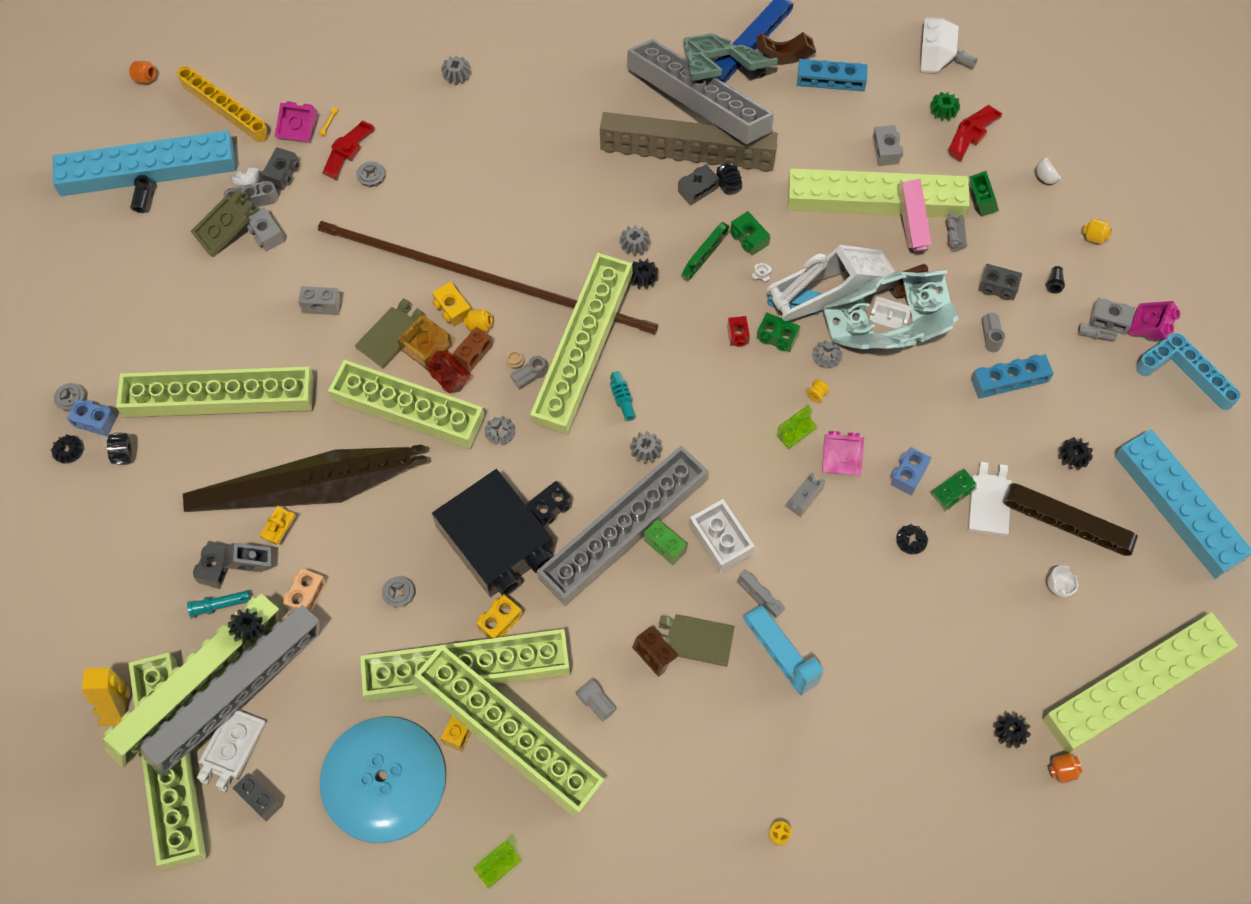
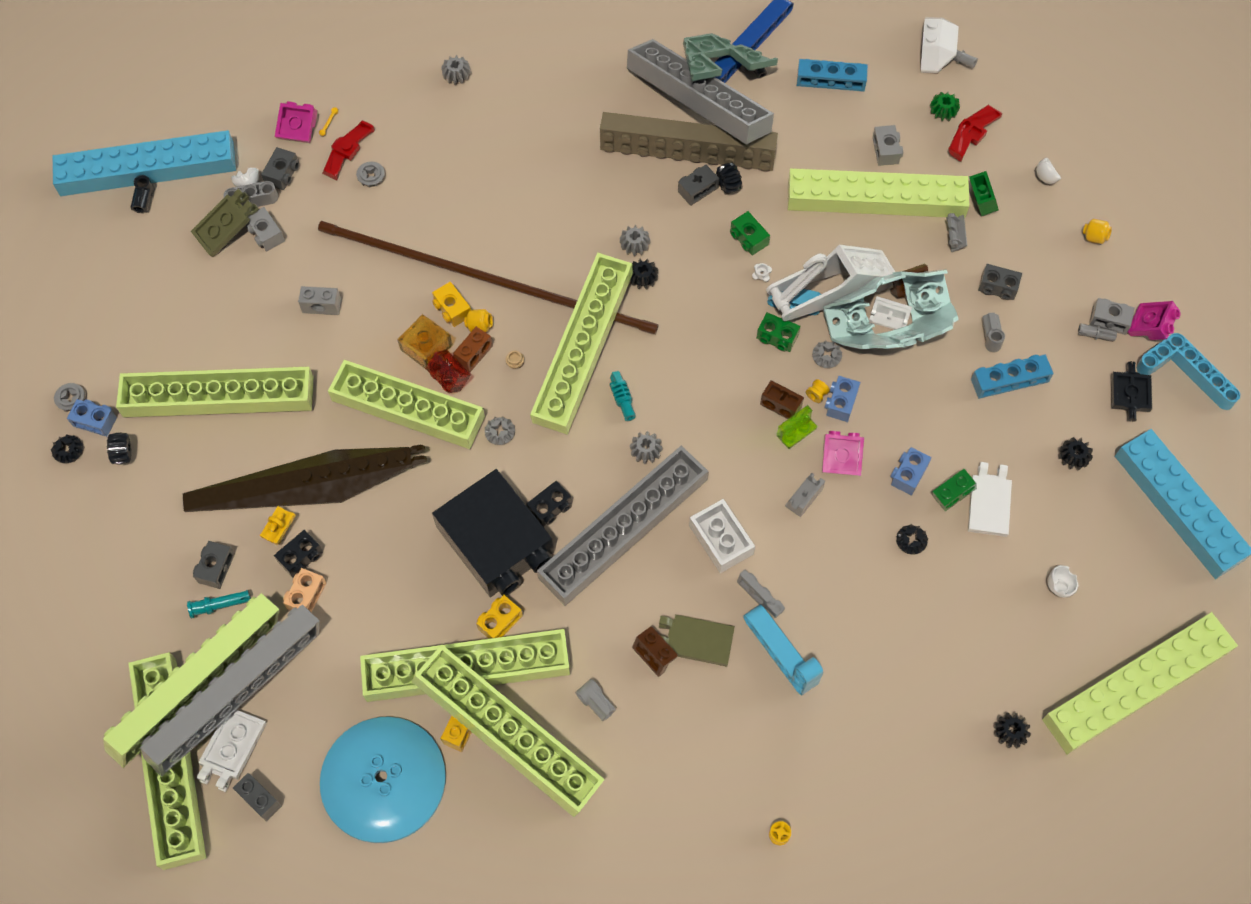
(107, 694): yellow wedge -> none
(142, 72): orange head -> none
(223, 104): yellow beam -> none
(245, 633): black gear -> none
(247, 557): dark grey brick -> none
(294, 550): none -> black brick
(381, 341): olive tile -> none
(397, 583): light grey gear -> none
(497, 864): clear neon green bracket -> none
(528, 372): light grey piece -> none
(665, 542): bright green brick -> none
(705, 251): green tile -> none
(738, 324): red brick -> none
(781, 400): none -> reddish brown brick
(788, 51): reddish brown arch -> none
(845, 399): none -> medium blue brick
(914, 214): bright pink brick -> none
(1056, 280): black cone -> none
(1065, 768): orange head -> none
(1070, 519): dark brown beam -> none
(1131, 391): none -> black plate

